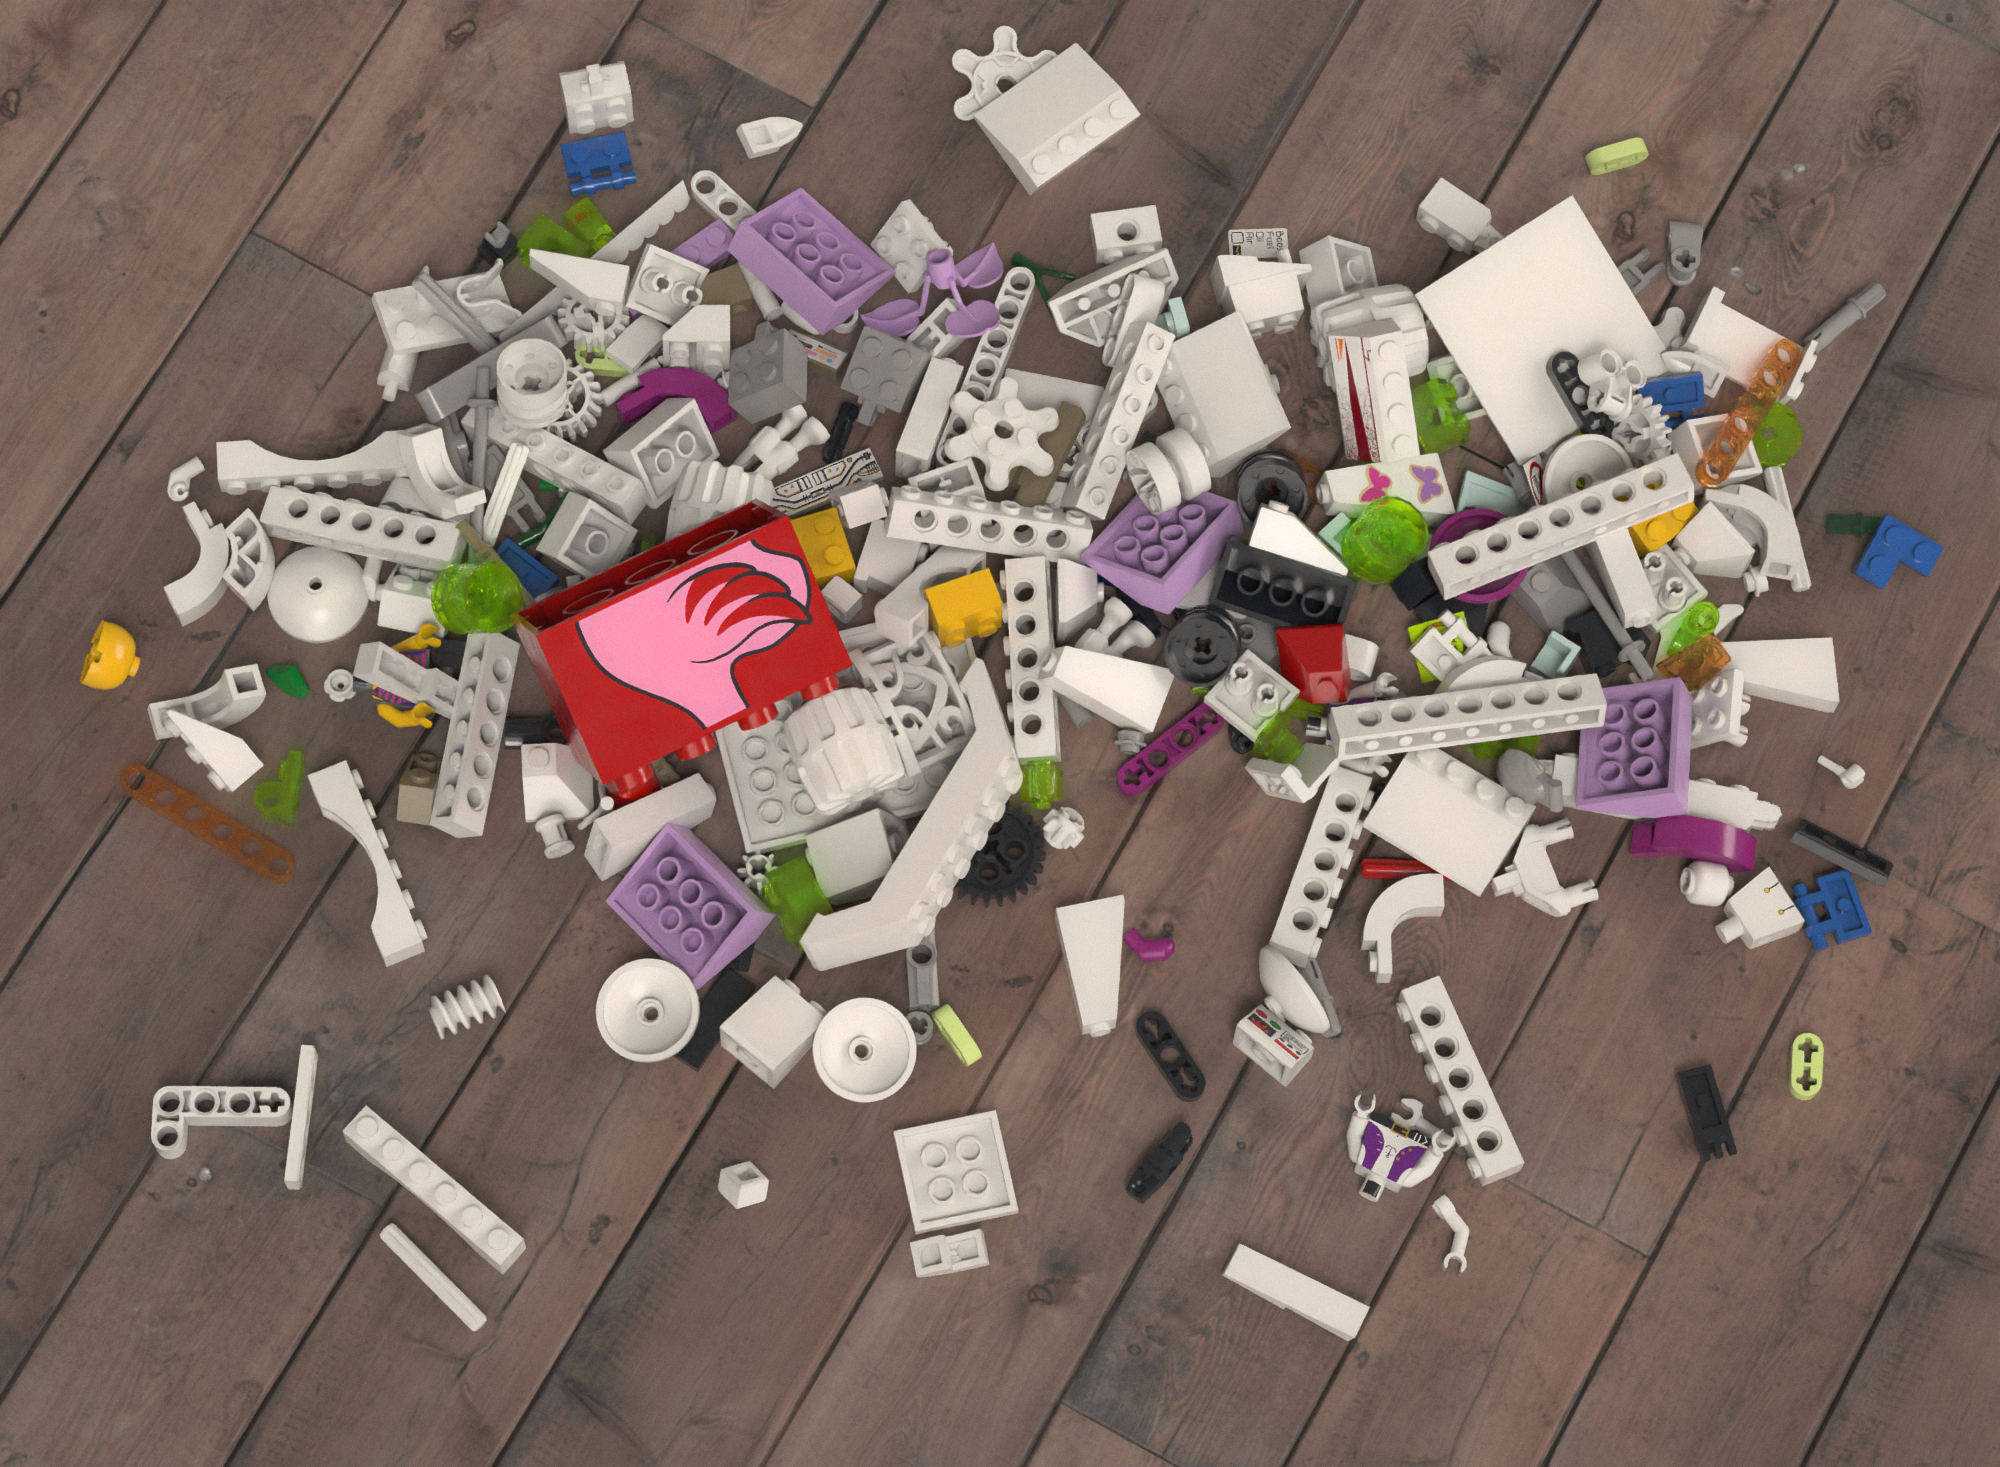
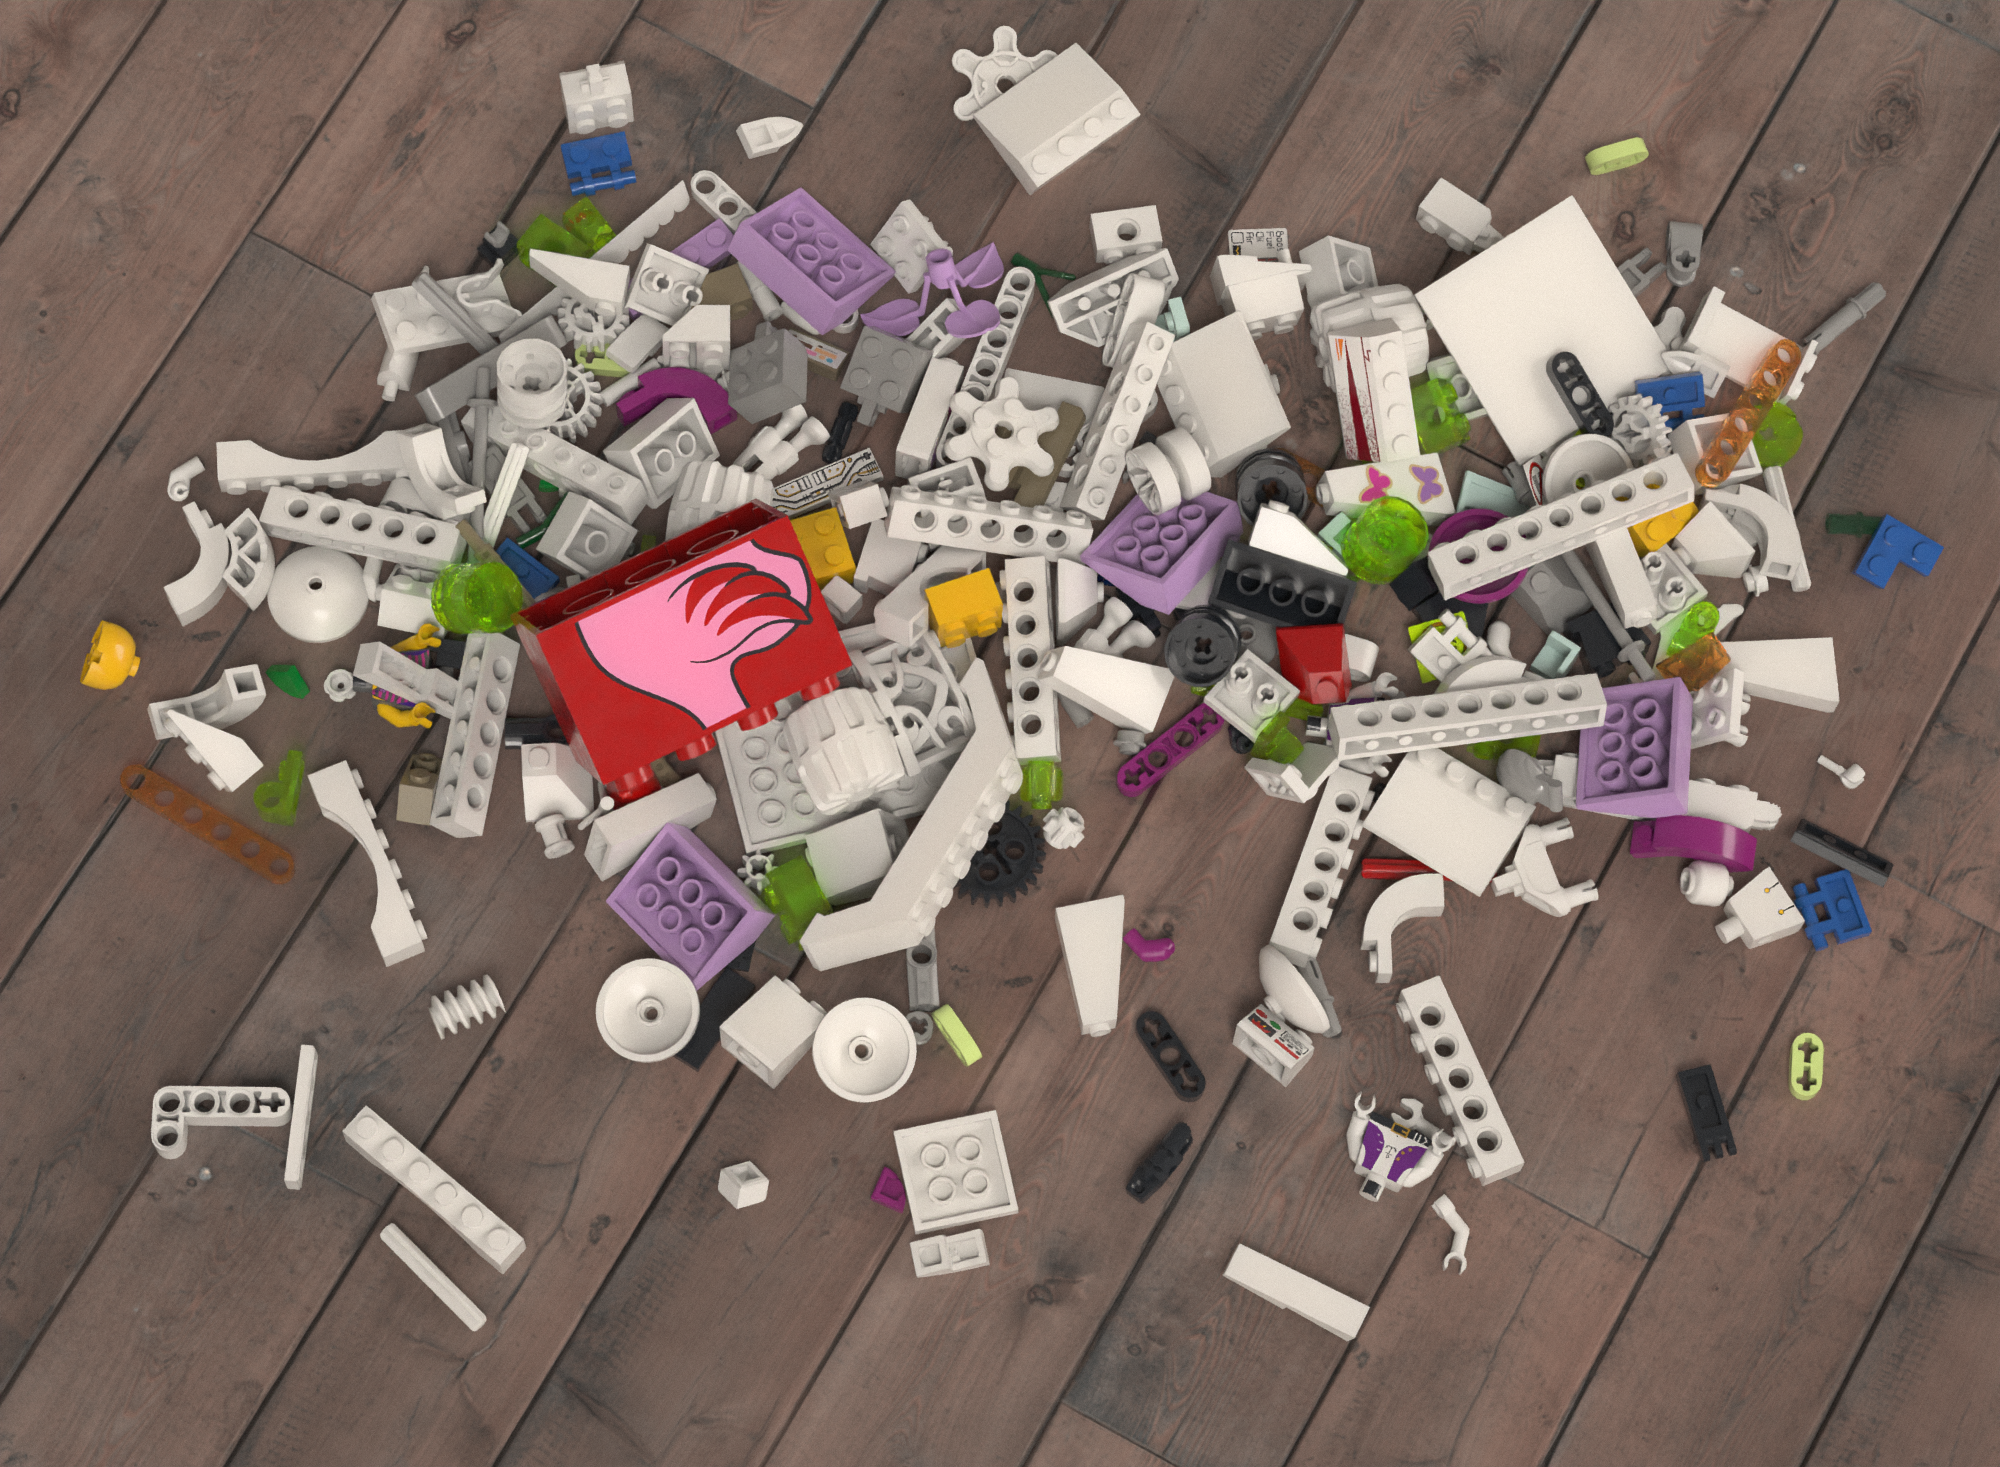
(889, 1191): none -> magenta tile
(1611, 382): white piece -> none

